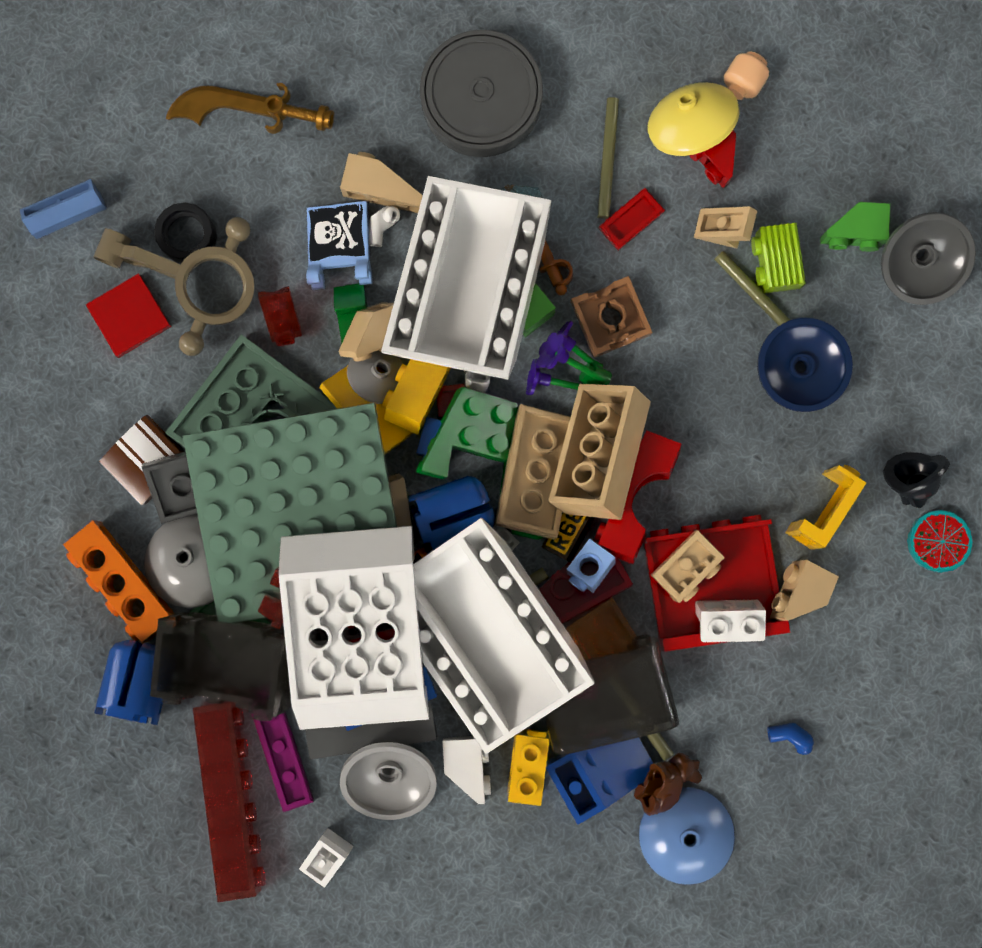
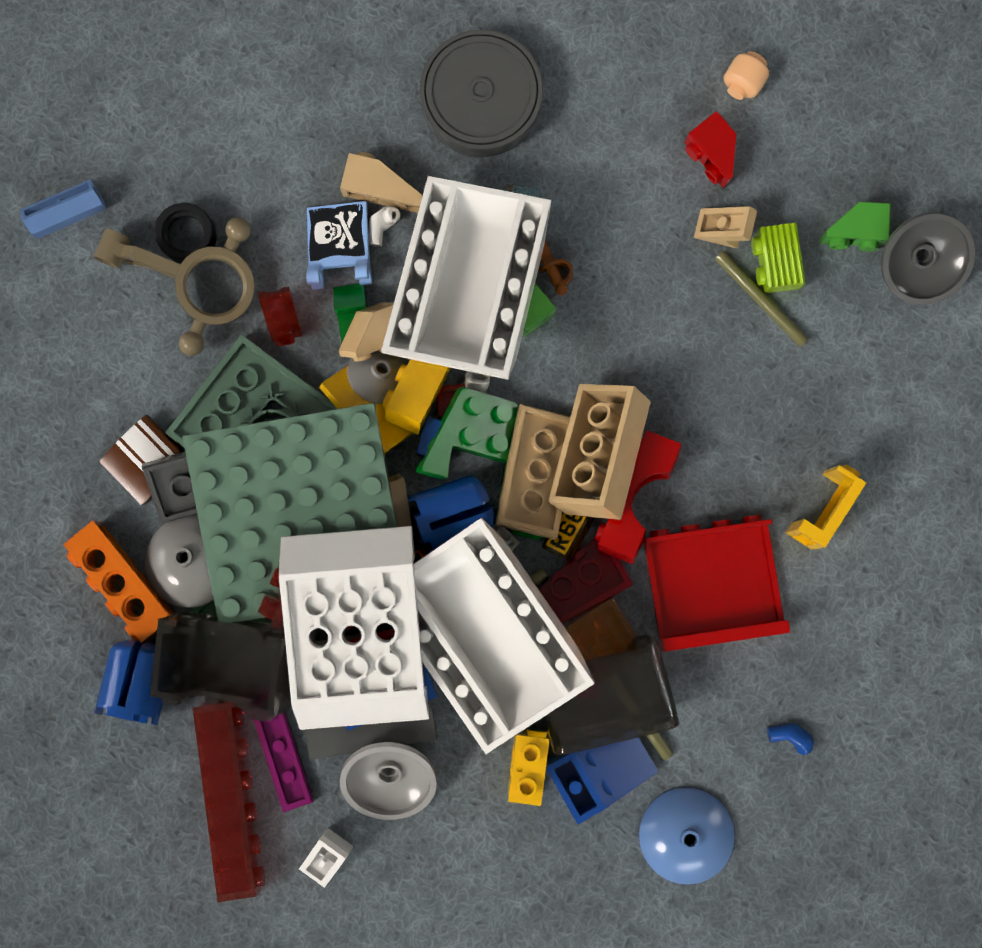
(128, 315): red tile -> none
(204, 99): pearl gold sword -> none
(464, 766): white slope -> none
(555, 351): plant -> none
(593, 553): light blue brick -> none
(600, 335): medium nougat brick -> none
(608, 158): olive bar -> none
(631, 219): red tile -> none
(665, 783): reddish brown animal -> none
(688, 567): tan bracket -> none
(693, 119): light yellow dish -> none
(731, 620): white bracket -> none
(803, 591): tan slope -> none
(825, 360): dark blue dish -> none
(915, 476): black helmet -> none
(940, 541): tile -> none

